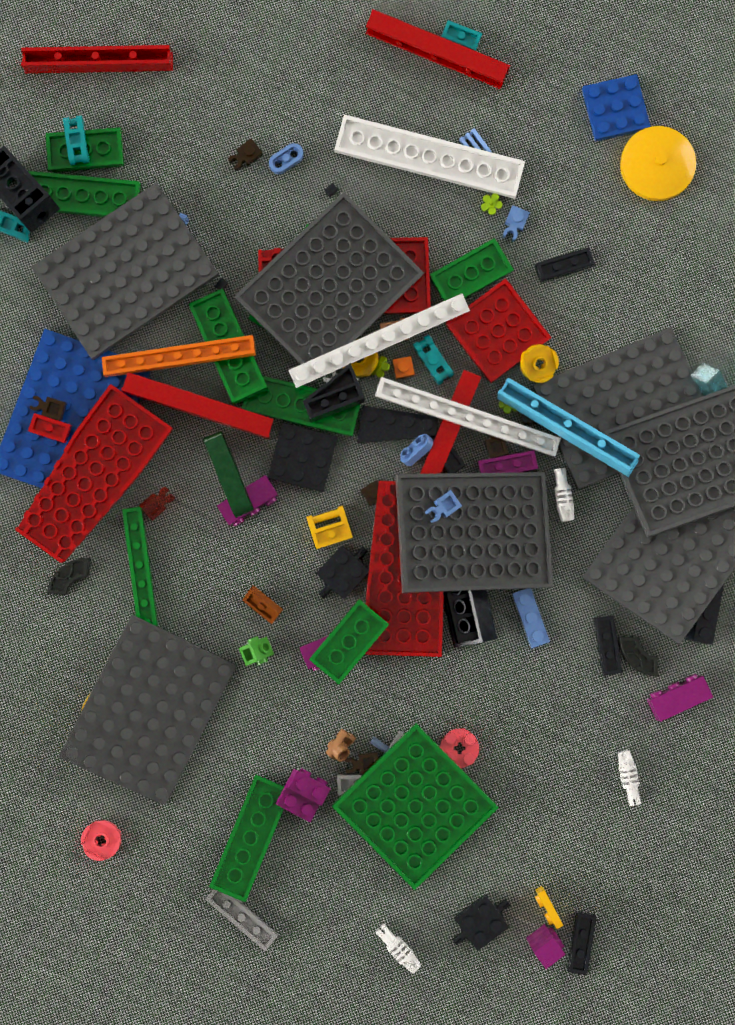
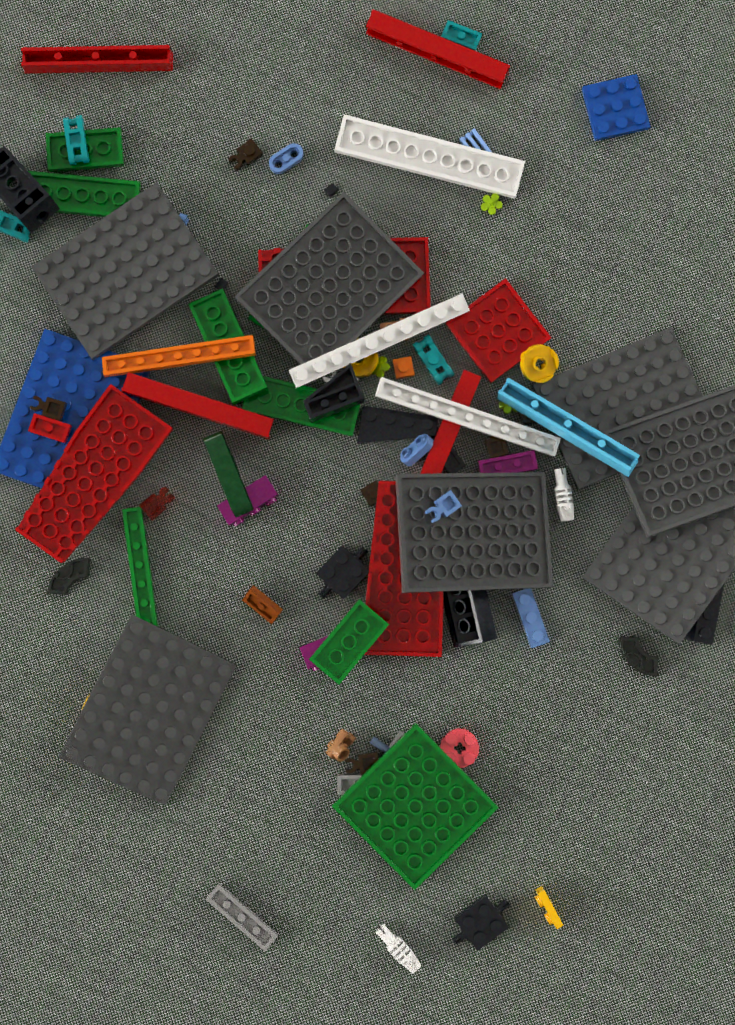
(105, 850): coral plate -> none
(249, 840): green plate -> none
(256, 651): bright green brick -> none
(302, 457): black plate -> none
(303, 794): magenta plate -> none
(331, 533): yellow plate -> none
(472, 271): green plate -> none
(516, 221): medium blue plate -> none
(546, 945): magenta brick -> none
(564, 264): black tile -> none
(581, 943): black tile -> none
(607, 645): black tile -> none
(629, 776): white hinge -> none
(658, 163): yellow dish -> none
(679, 697): magenta brick -> none
(708, 379): clear light blue slope -> none

